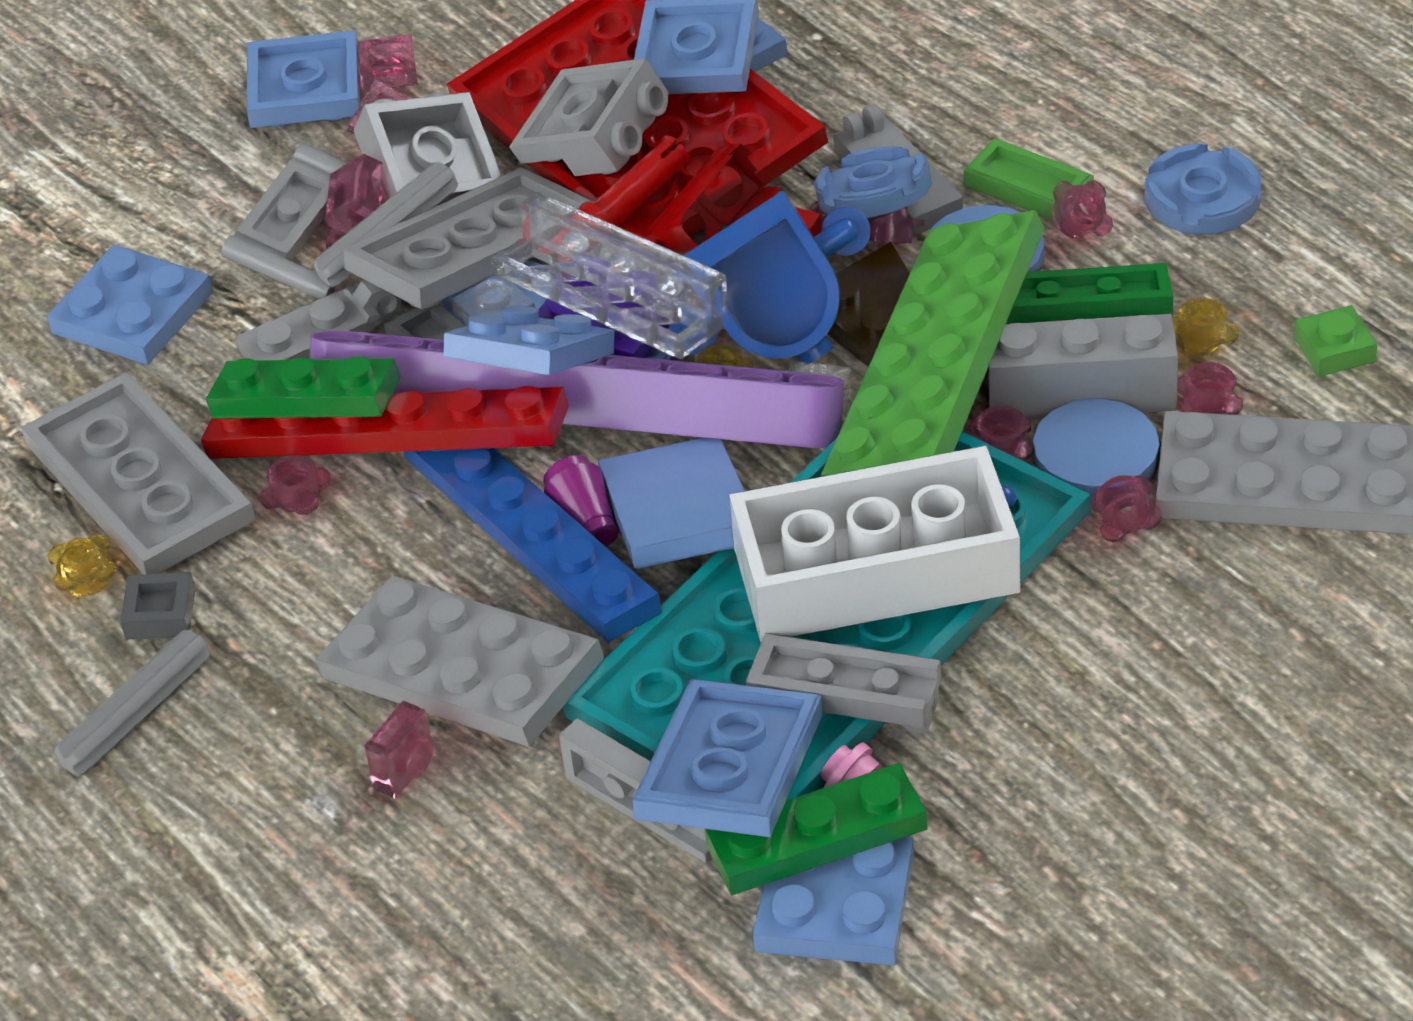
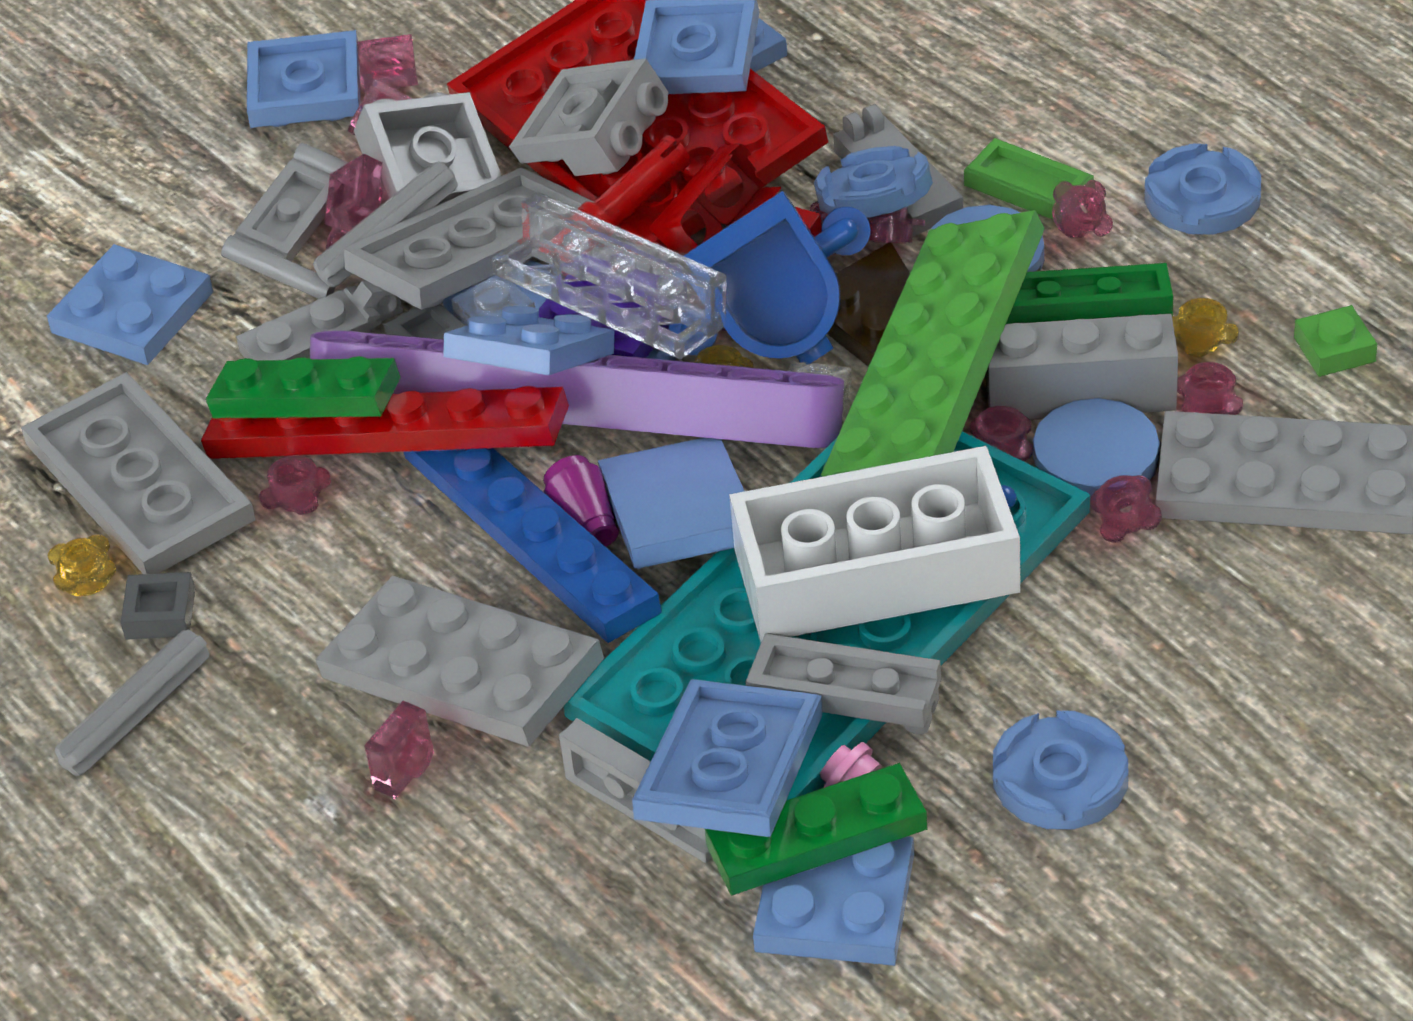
(1060, 770): none -> medium blue tile

